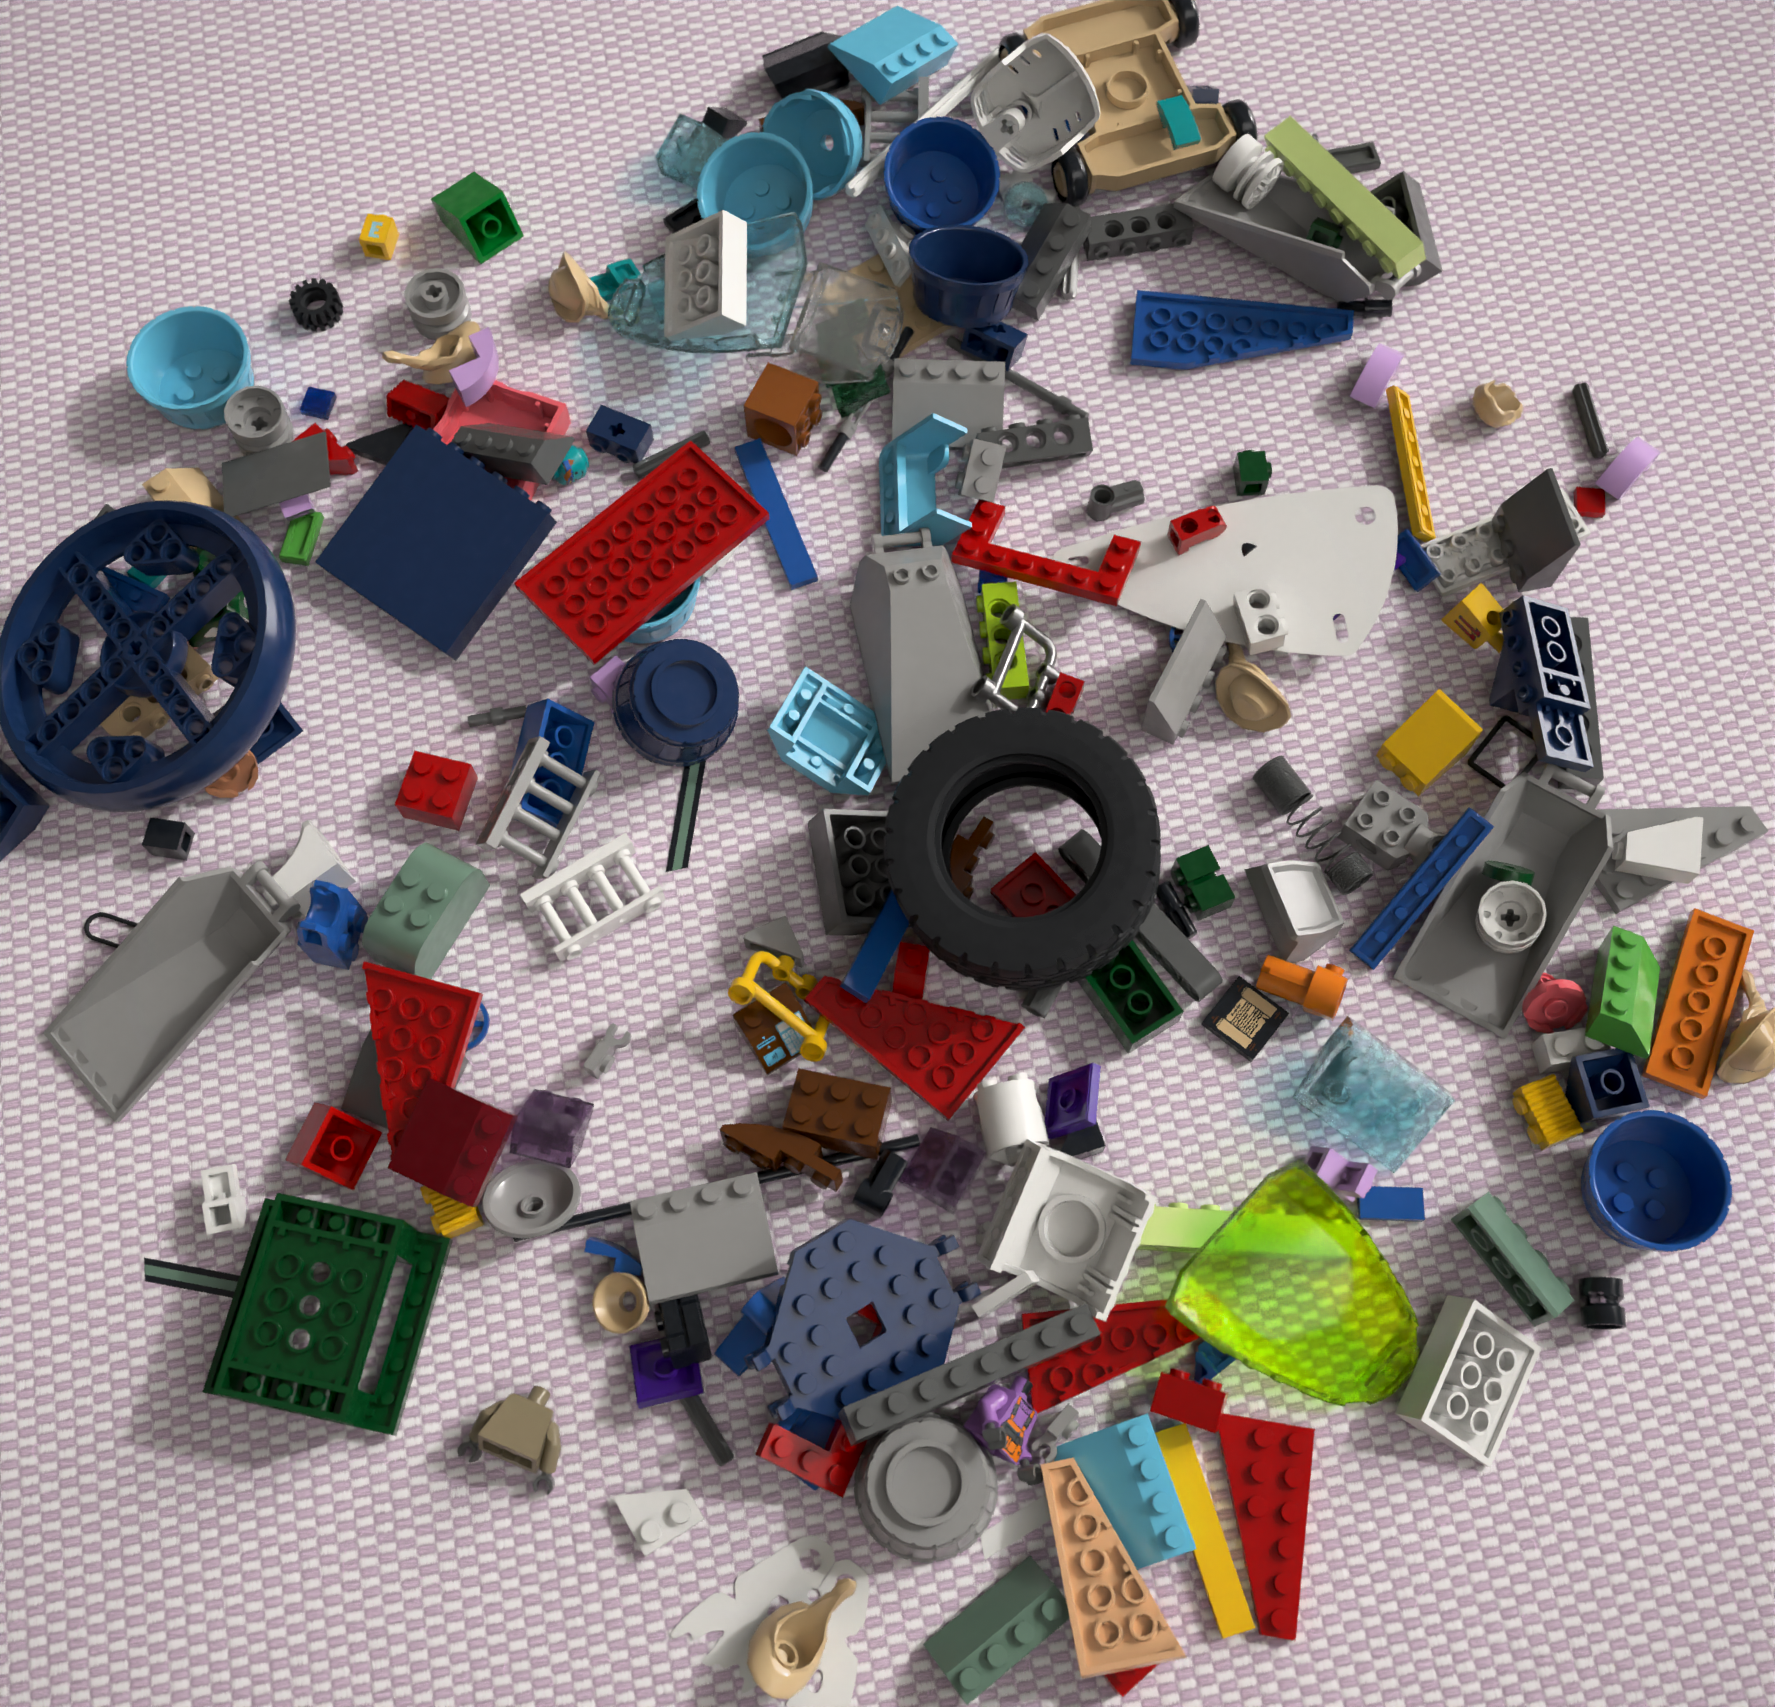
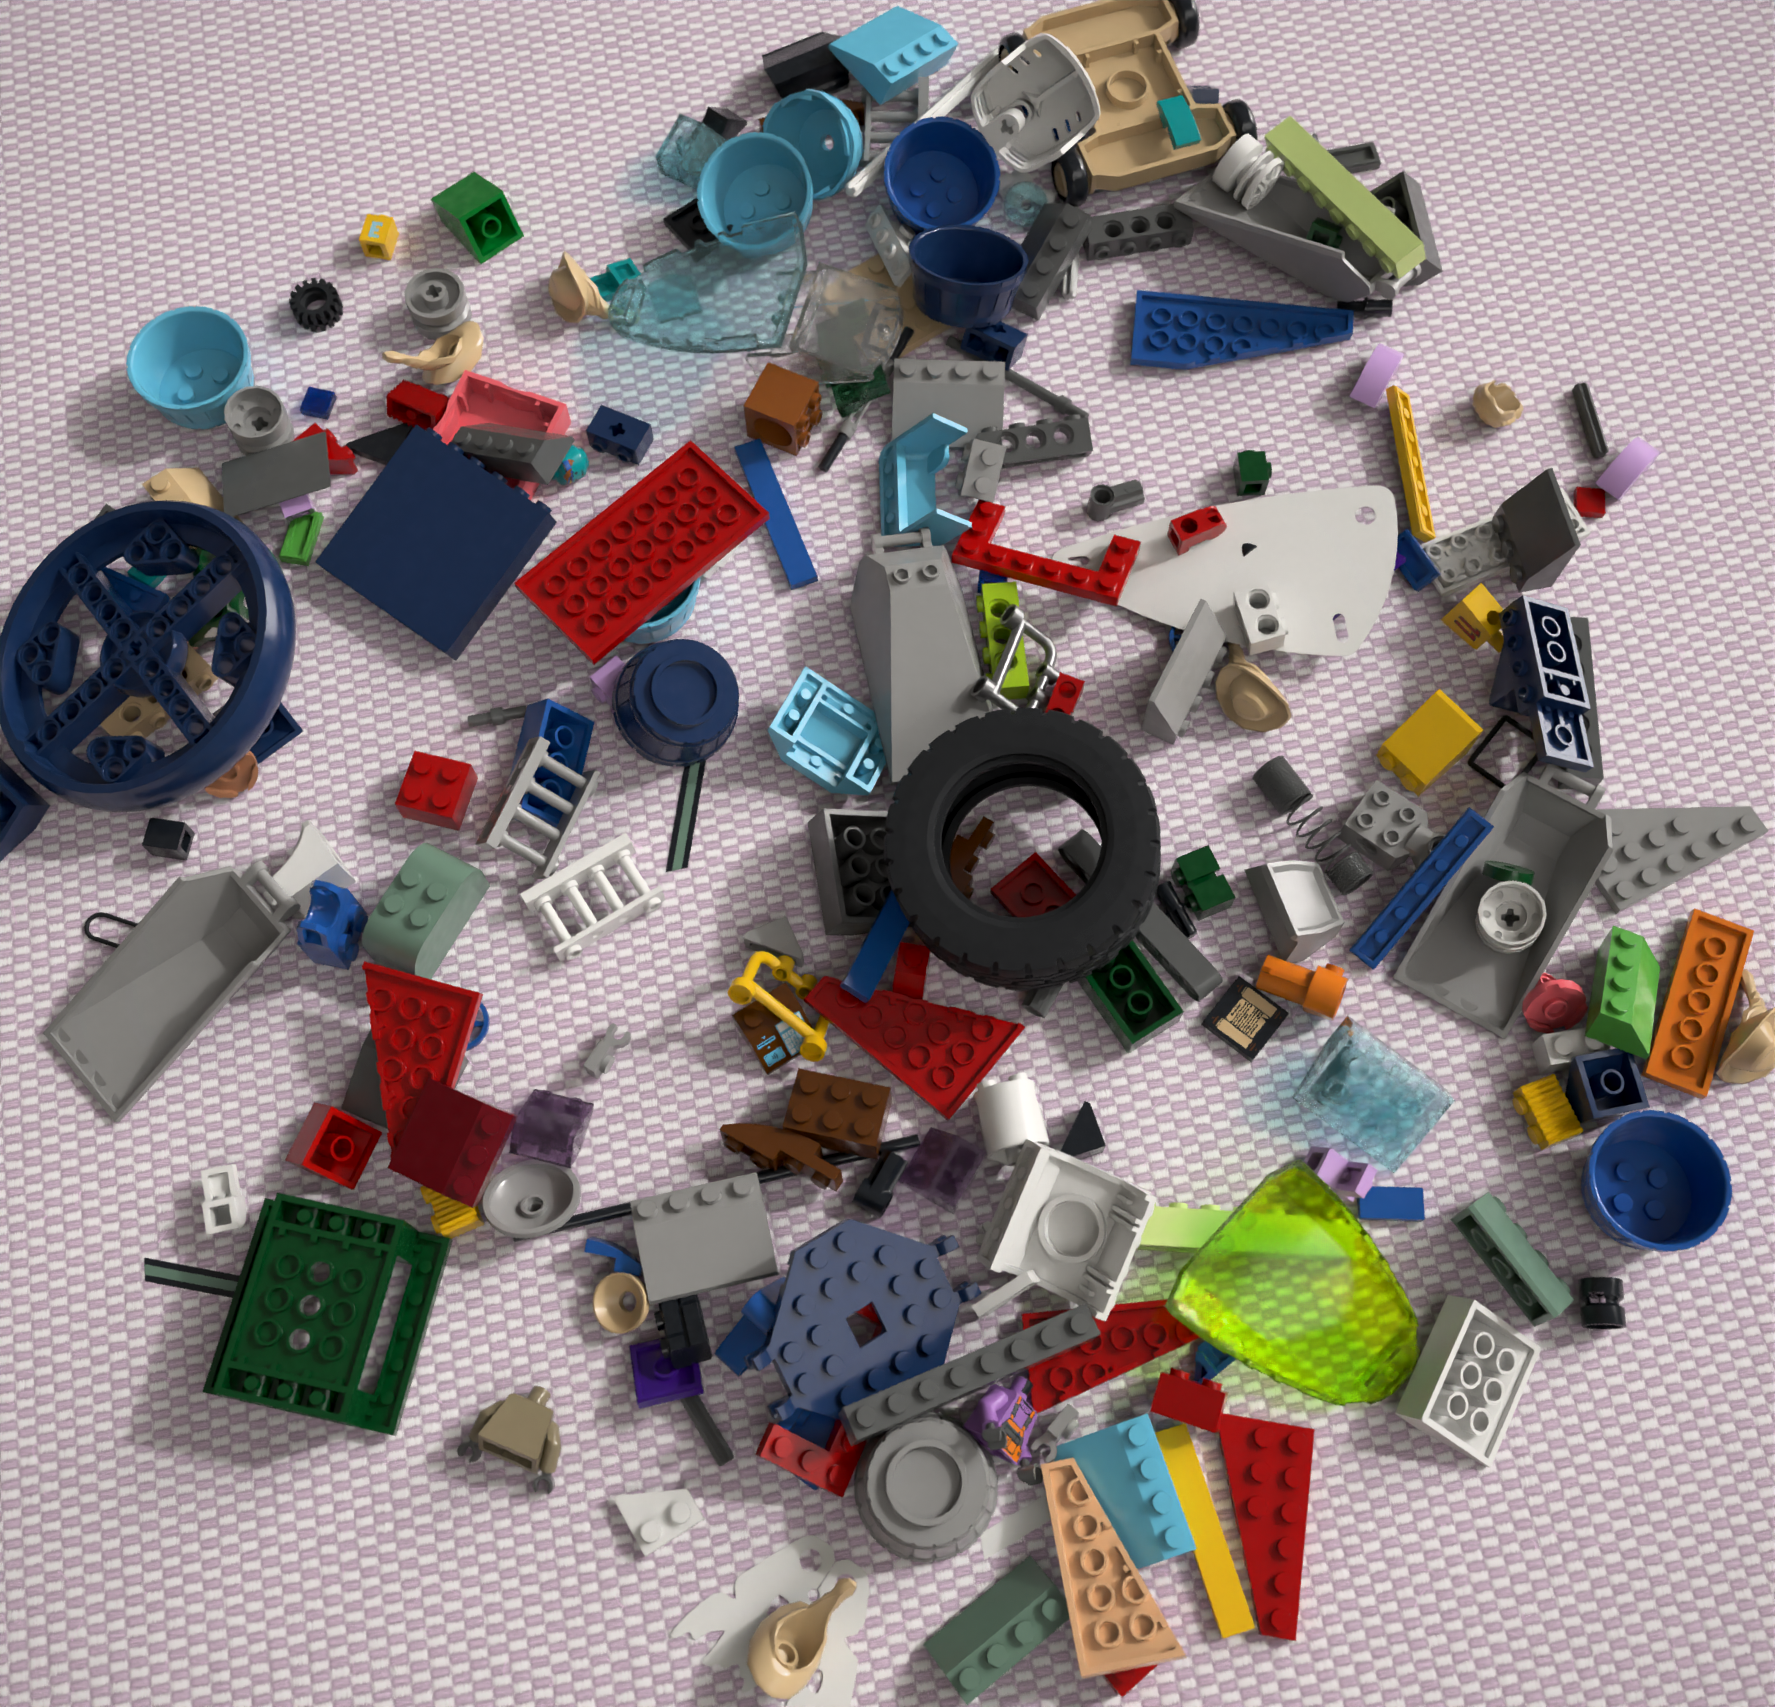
(478, 375): lavender brick -> none
(647, 465): dark grey axle -> none
(706, 278): white slope -> none
(1072, 1101): dark purple tile -> none
(1662, 851): white slope -> none

